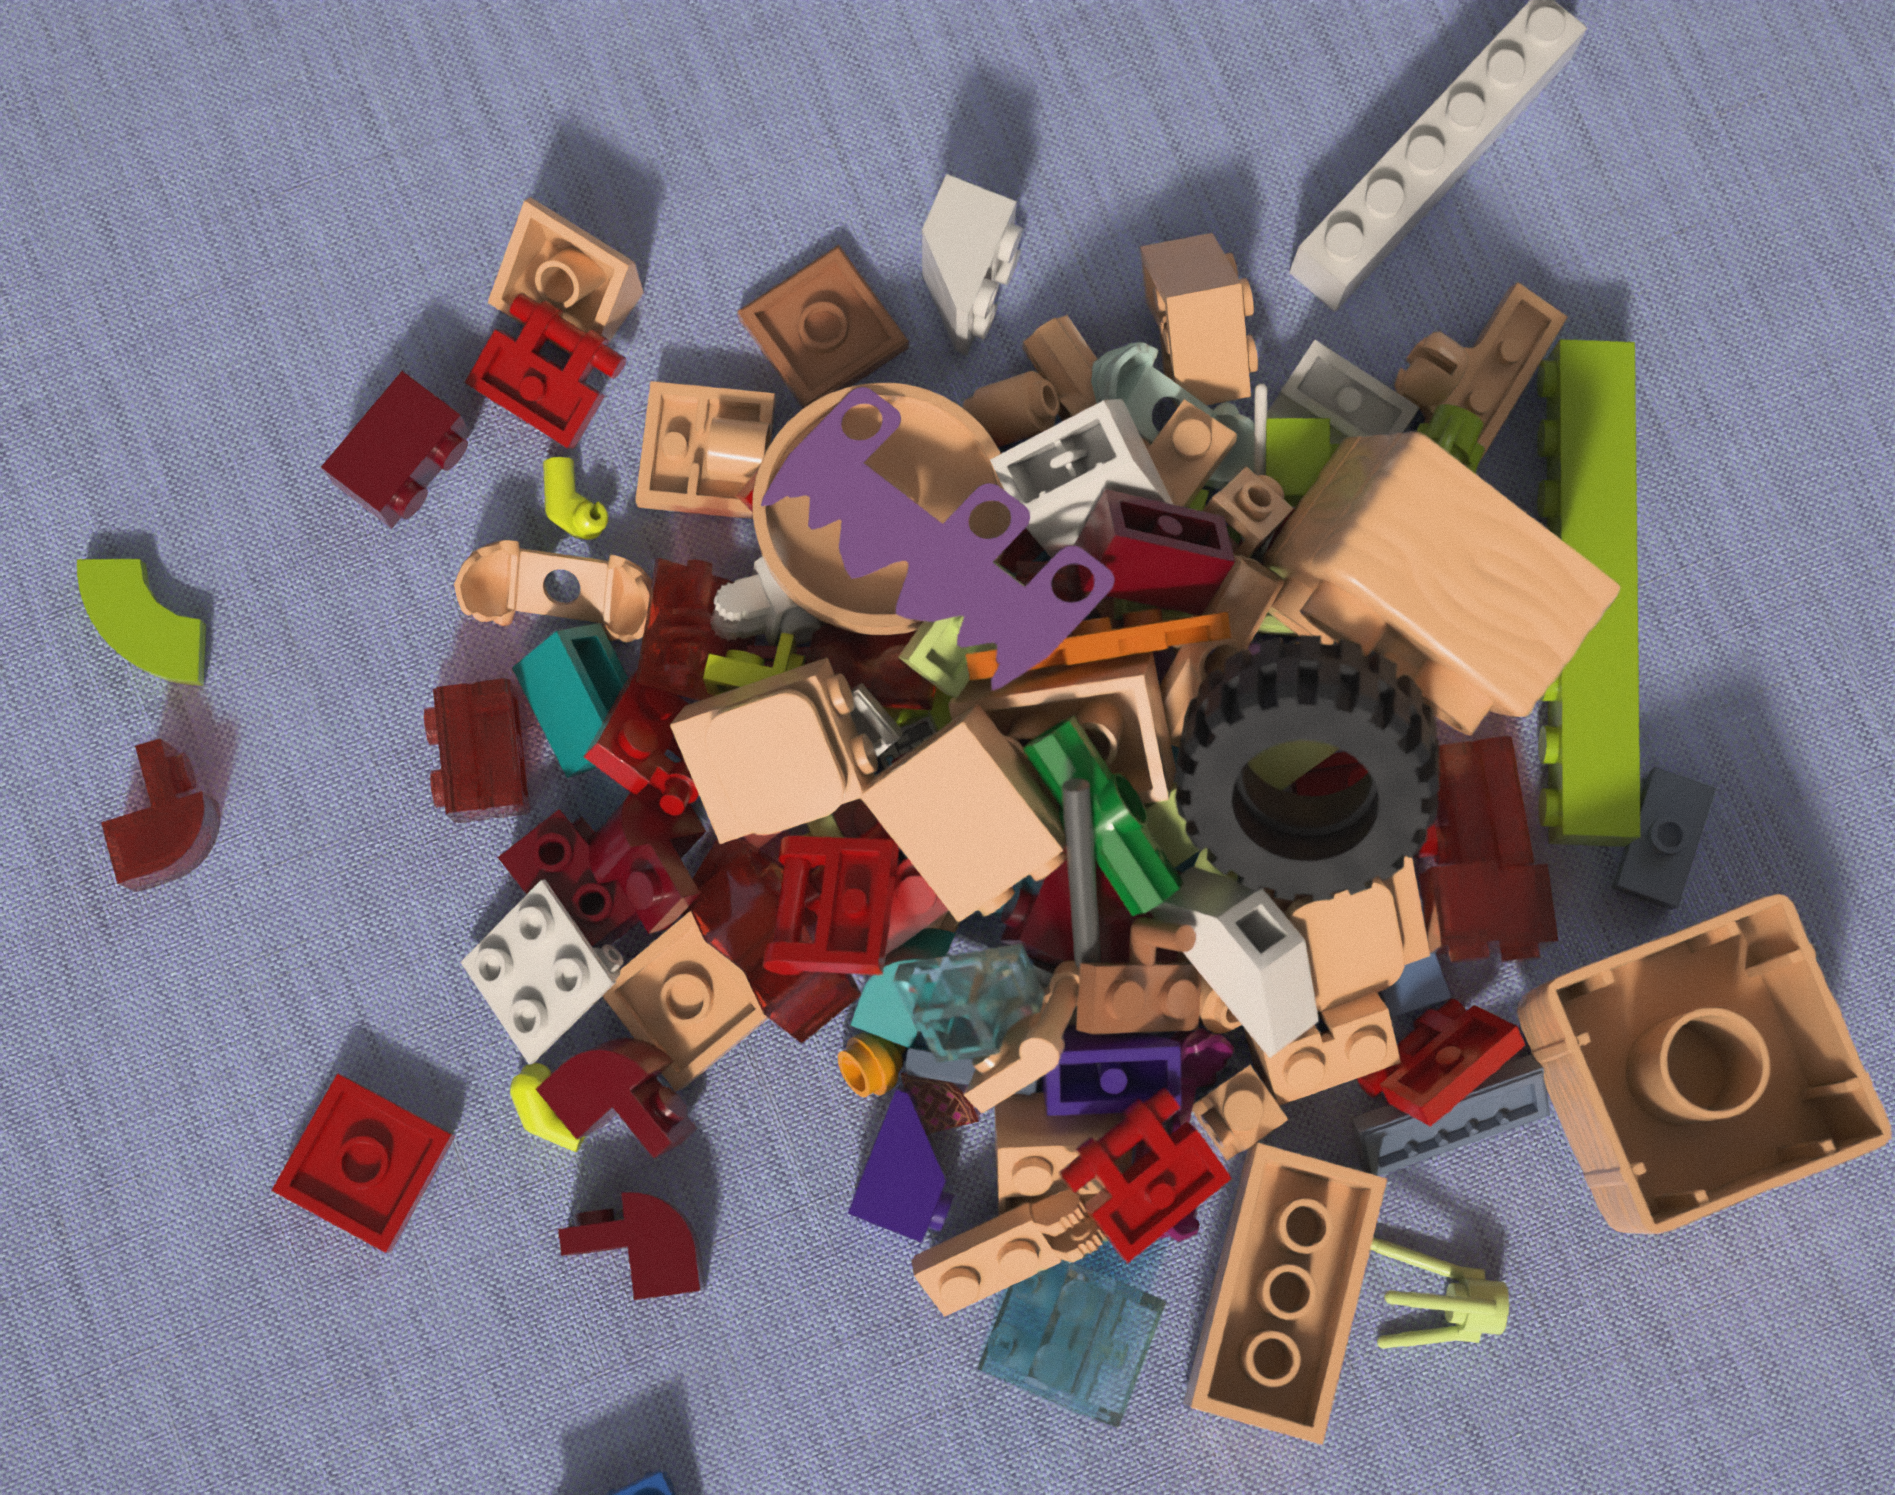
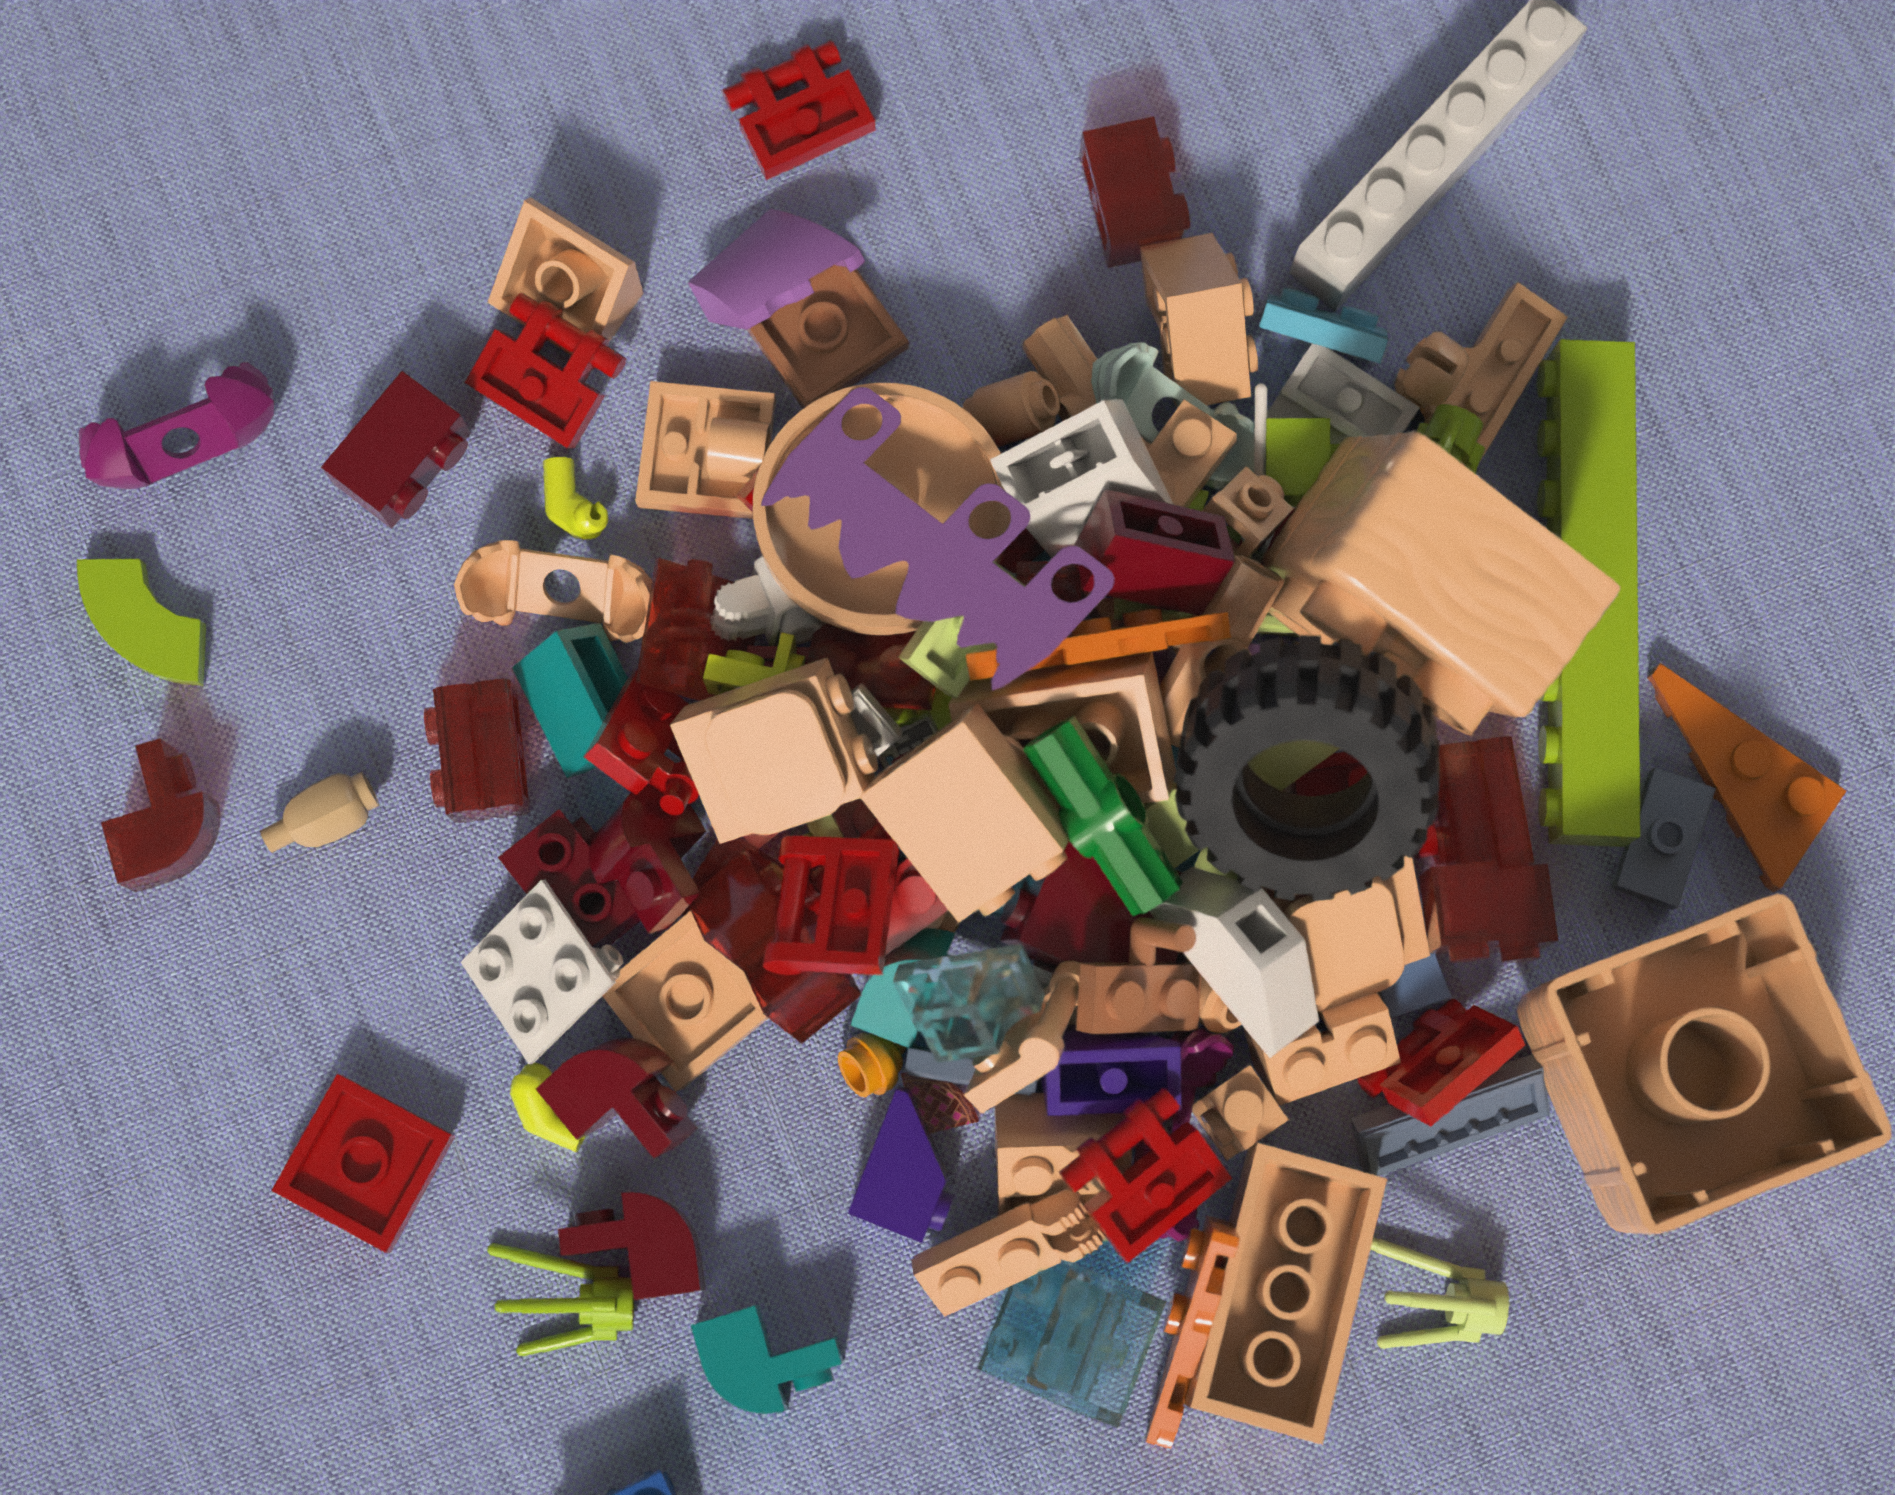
(230, 418): none -> magenta piece
(323, 812): none -> tan plant
(604, 1304): none -> lime plant
(743, 1367): none -> teal brick
(769, 268): none -> medium lavender slope
(804, 123): none -> red plate
(965, 253): white slope -> none
(1081, 871): dark grey bar -> none
(1132, 188): none -> clear red brick
(1190, 1322): none -> orange wing
(1350, 332): none -> medium azure plate
(1764, 788): none -> orange wing

